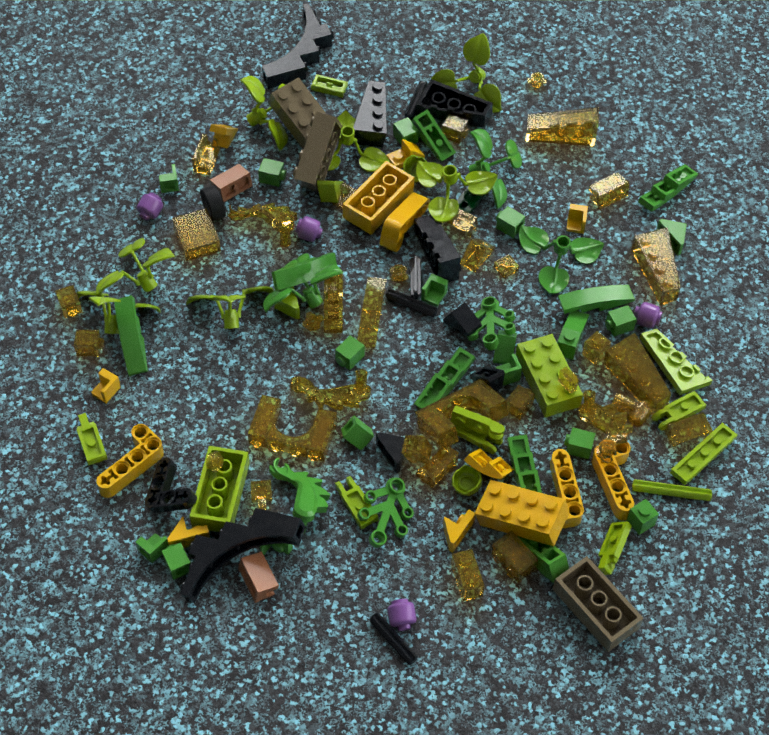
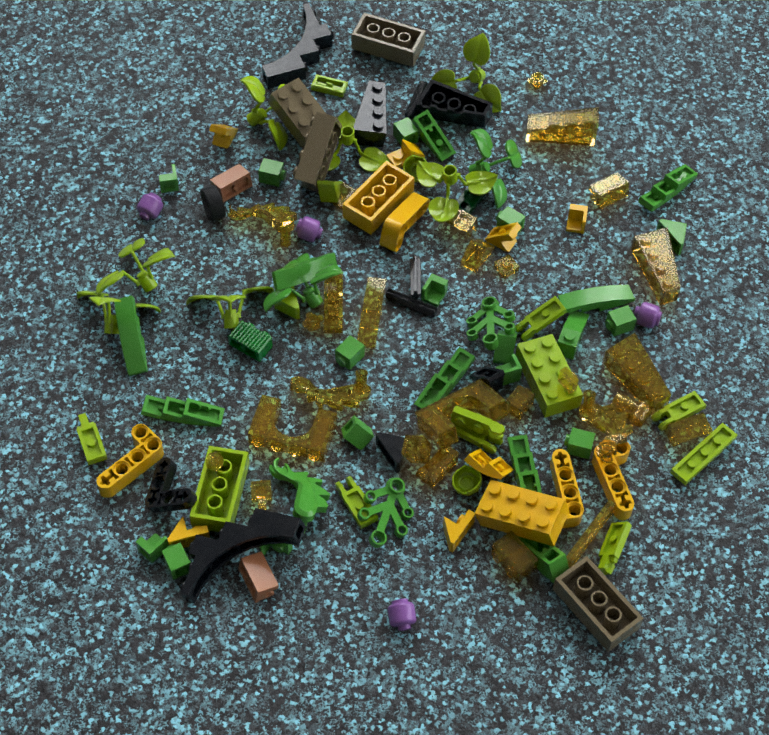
(68, 301): clear yellow brick -> none
(88, 343): clear yellow brick -> none
(107, 387): yellow panel -> none
(184, 412): none -> bright green slope
(196, 234): clear yellow brick -> none
(205, 155): clear yellow hinge -> none
(250, 340): none -> green brick
(388, 39): none -> dark tan brick
(393, 638): black axle -> none
(399, 273): clear yellow plate -> none
(438, 248): black wedge -> none
(455, 128): clear yellow brick -> none
(463, 320): black slope -> none
(467, 575): clear yellow brick -> none
(504, 236): none -> yellow slope
(541, 318): none -> lime hinge
(550, 278): bright green plant -> none
(590, 533): none -> clear yellow tile
(595, 347): clear yellow brick -> none
(642, 516): bright green brick -> none
(671, 490): lime axle -> none
(673, 363): lime wing -> none

